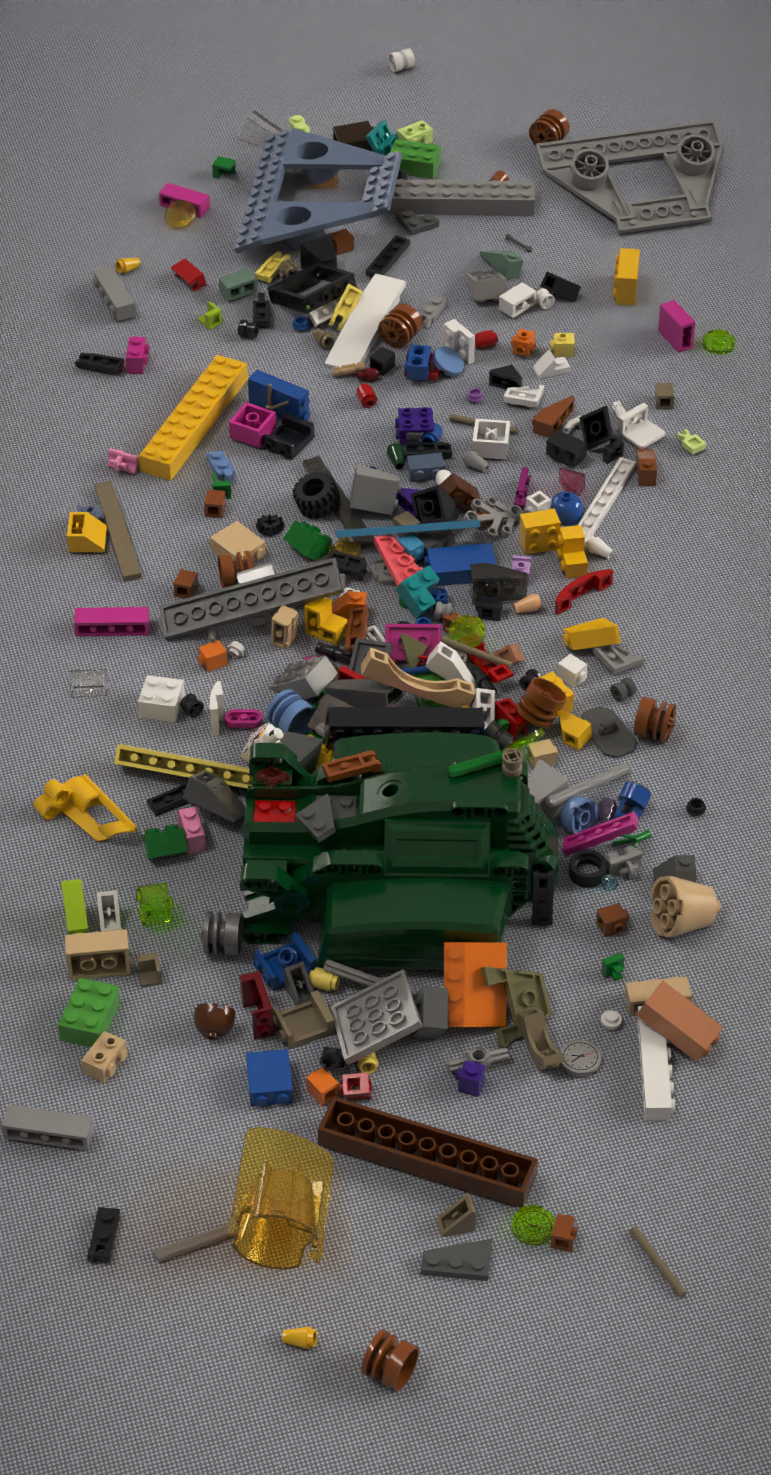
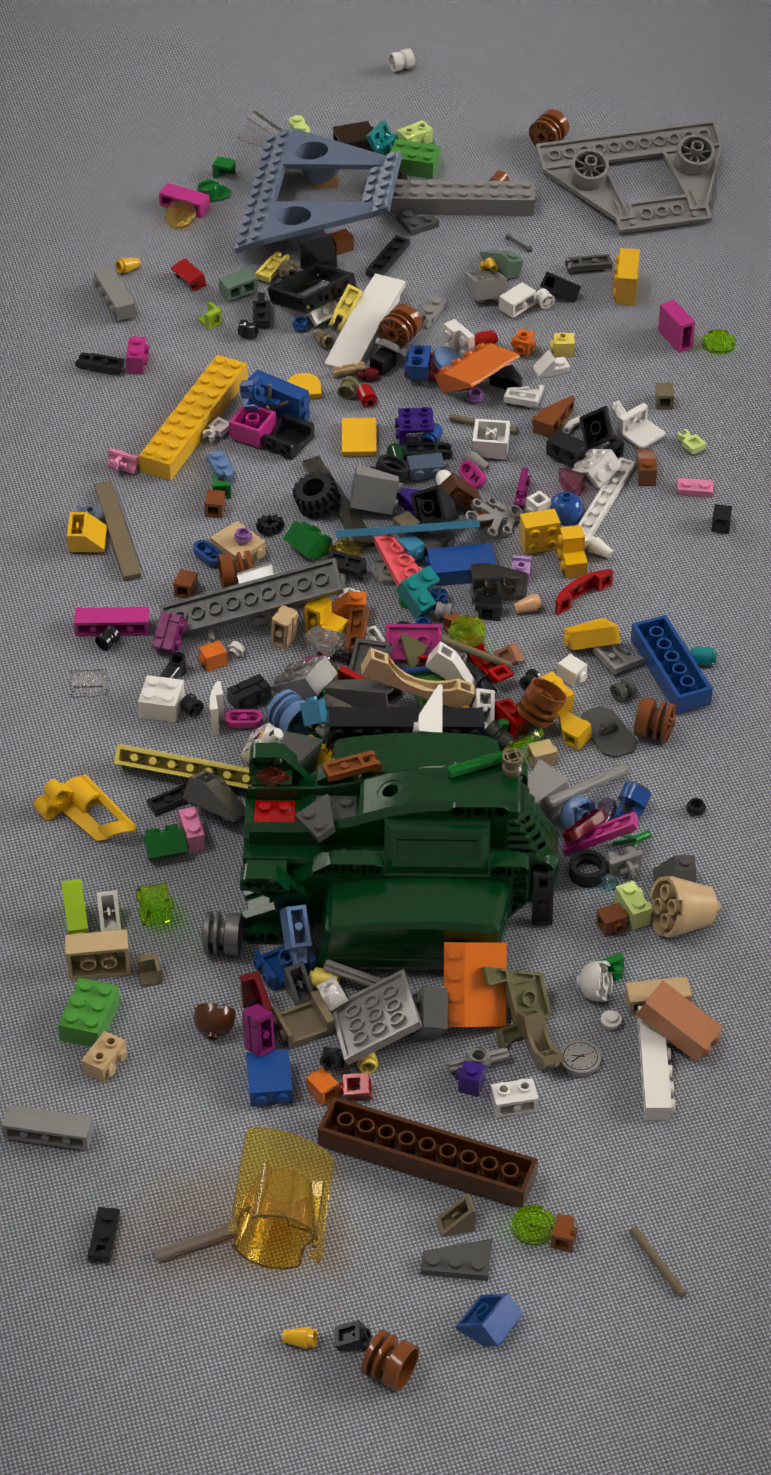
(107, 638): none -> black wheel
(169, 632): none -> magenta brick
(175, 667): none -> black piece
(206, 552): none -> blue plate
(213, 189): none -> green piece
(216, 428): none -> white plate
(243, 535): none -> medium lavender plate
(249, 692): none -> black brick
(253, 393): none -> blue piece
(258, 1030): none -> magenta brick
(296, 932): none -> medium blue hinge
(308, 382): none -> yellow tile
(313, 711): none -> dark azure brick
(324, 640): none -> clear wing
(332, 993): none -> white brick
(348, 387): none -> olive wheel
(352, 1335): none -> black bracket
(359, 437): none -> yellow tile
(391, 346): none -> light grey tile
(393, 465): none -> black tyre
(431, 715): none -> white slope
(474, 367): none -> orange slope
(474, 476): none -> dark pink plate
(488, 263): none -> yellow arm
(490, 1319): none -> blue slope
(514, 1097): none -> white brick
(584, 825): none -> dark red beam
(588, 263): none -> dark grey plate
(595, 981): none -> white cylinder
(598, 465): none -> white bracket
(633, 901): none -> yellowish green brick
(671, 664): none -> blue brick
(695, 487): none -> bright pink plate
(704, 655): none -> teal brick
(721, 518): none -> black brick

